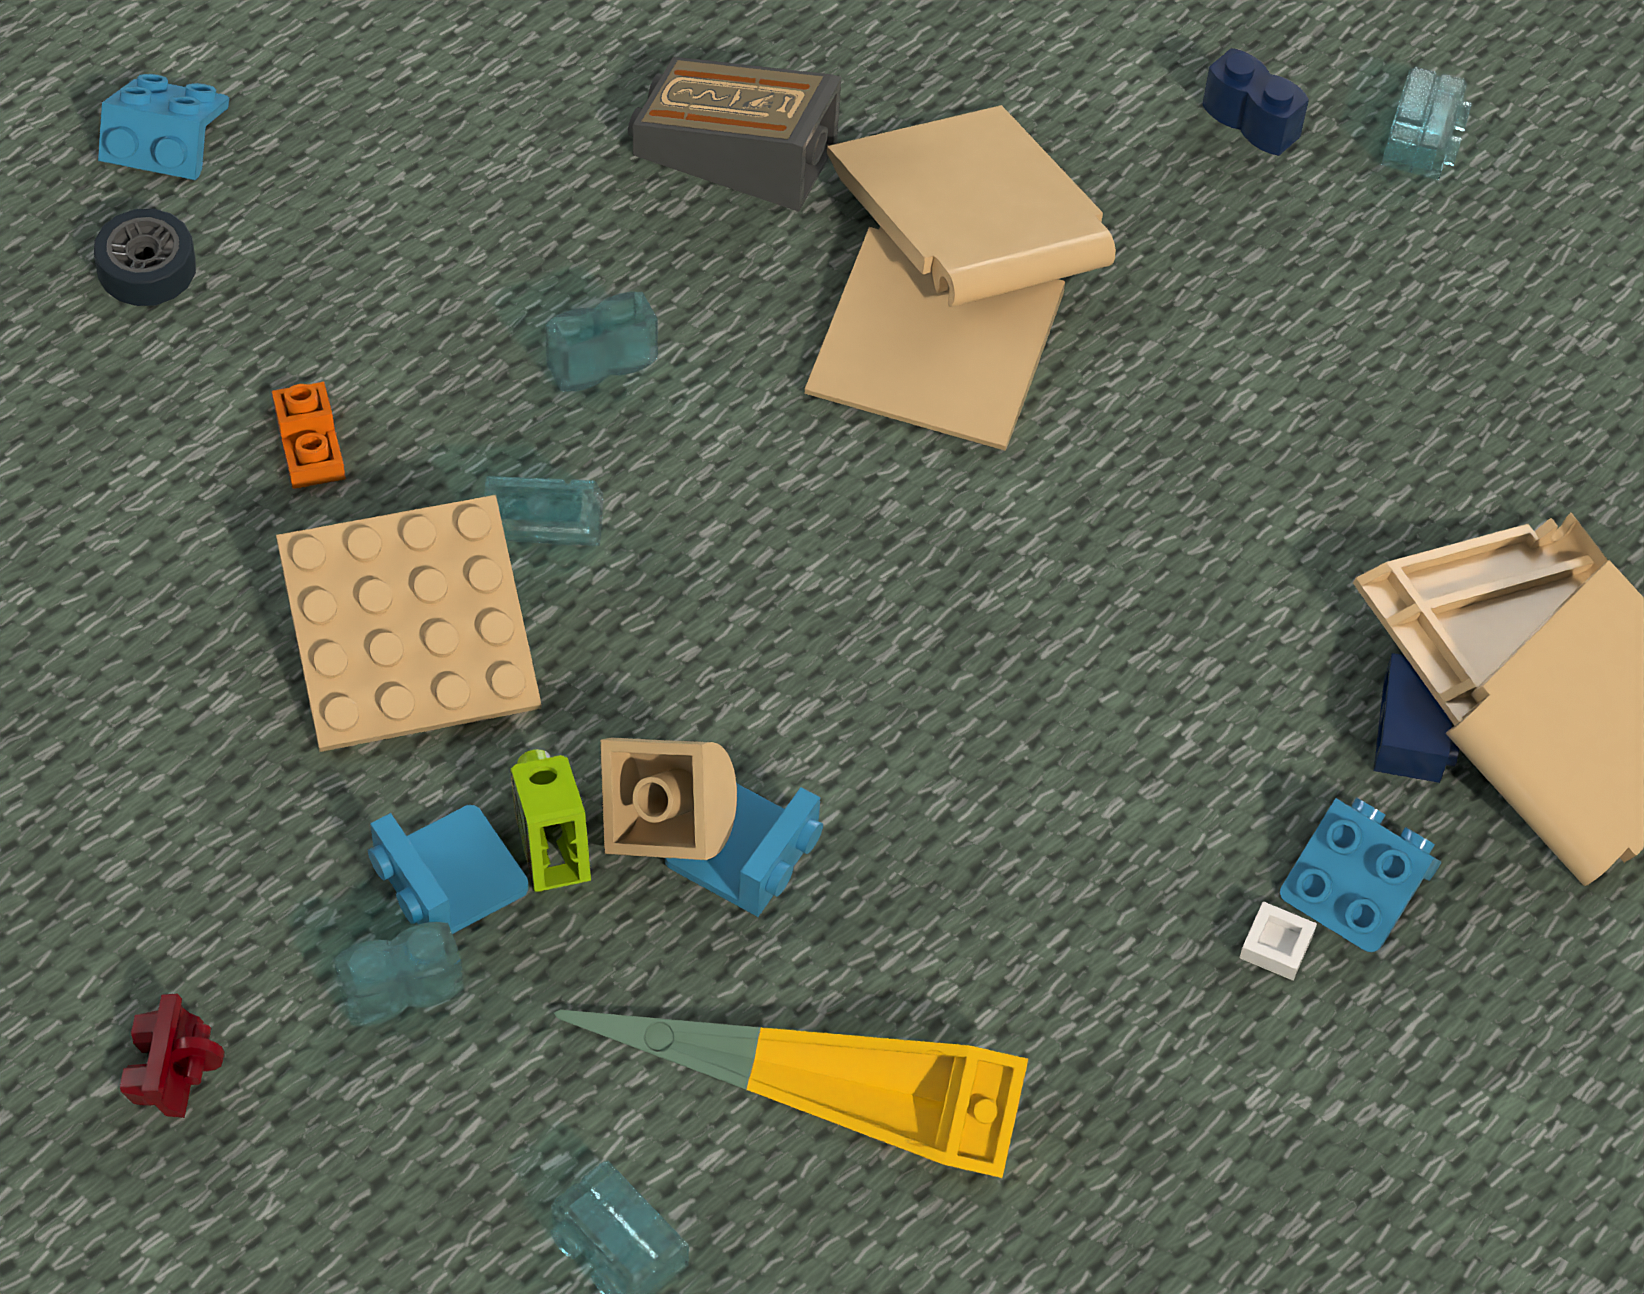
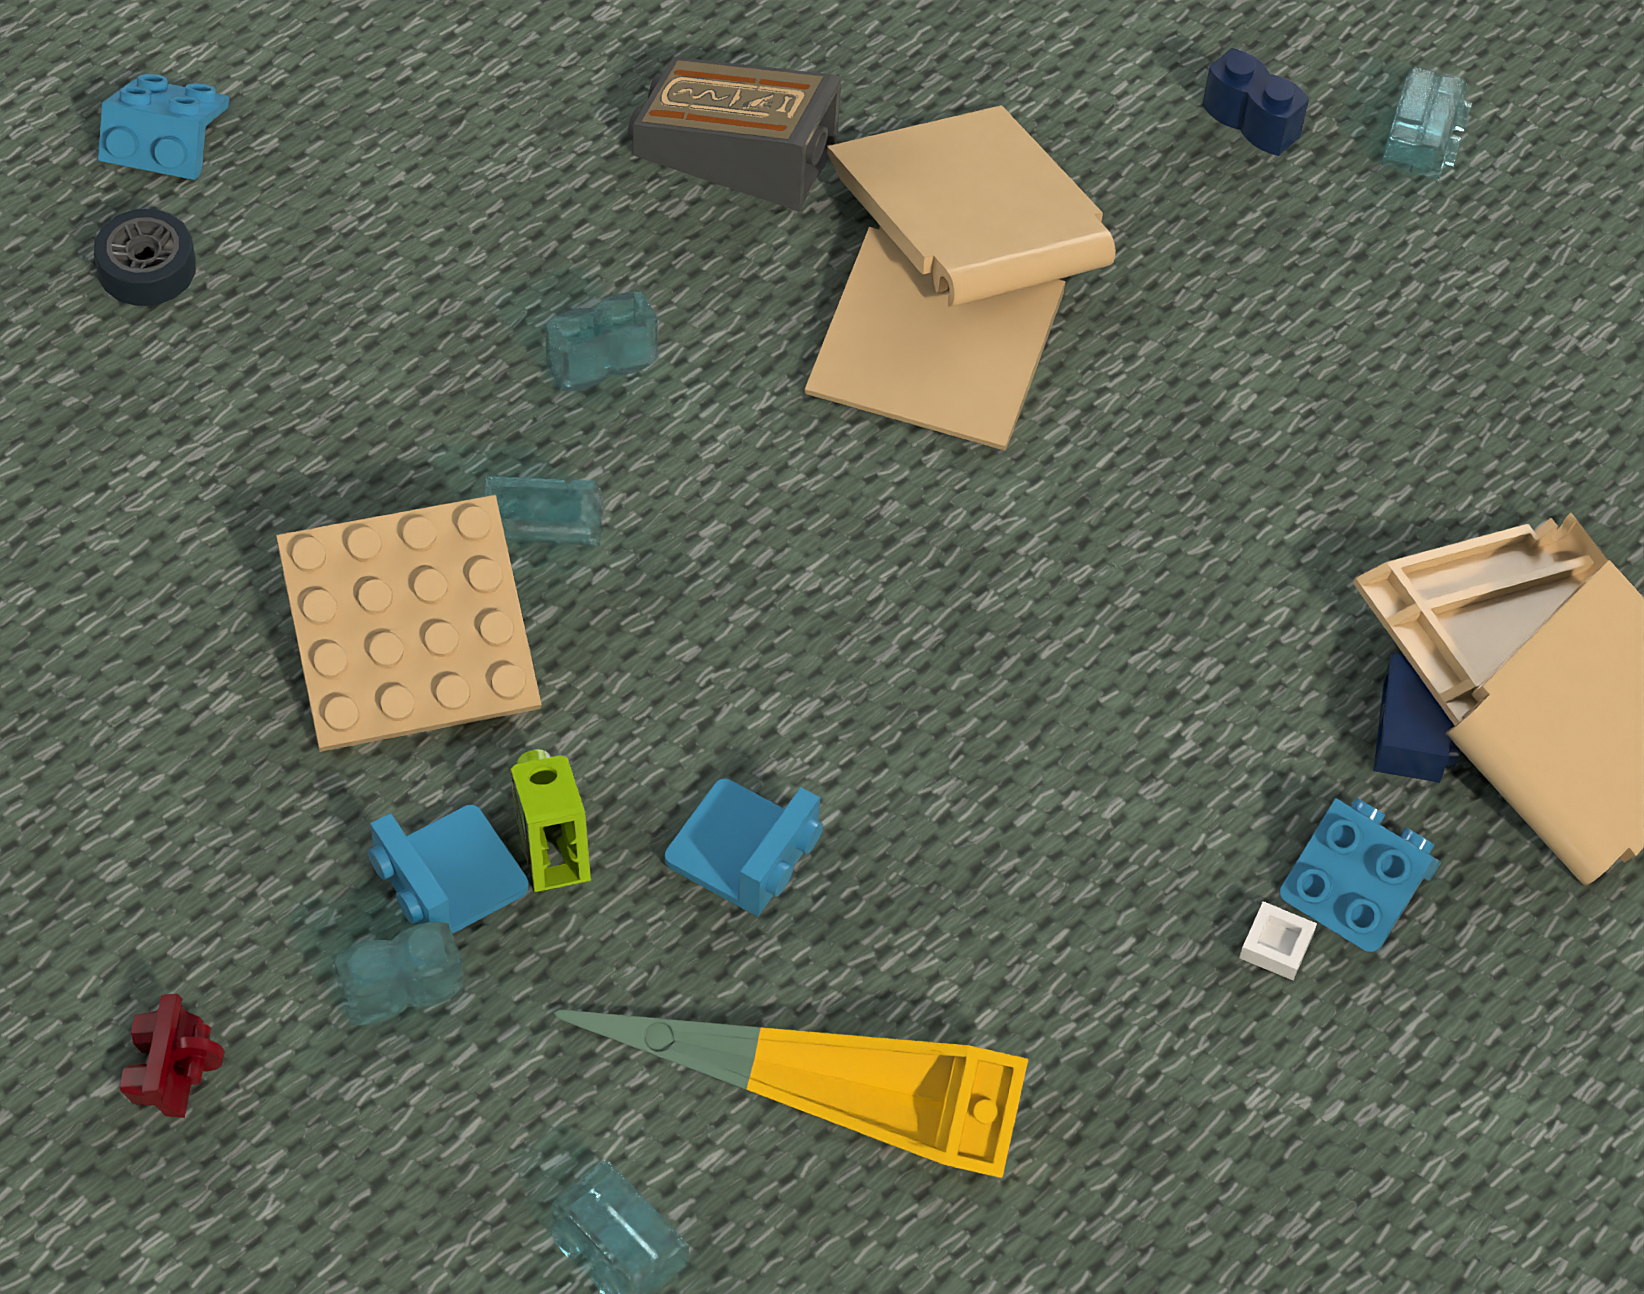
(308, 435): orange slope -> none
(667, 798): tan brick -> none

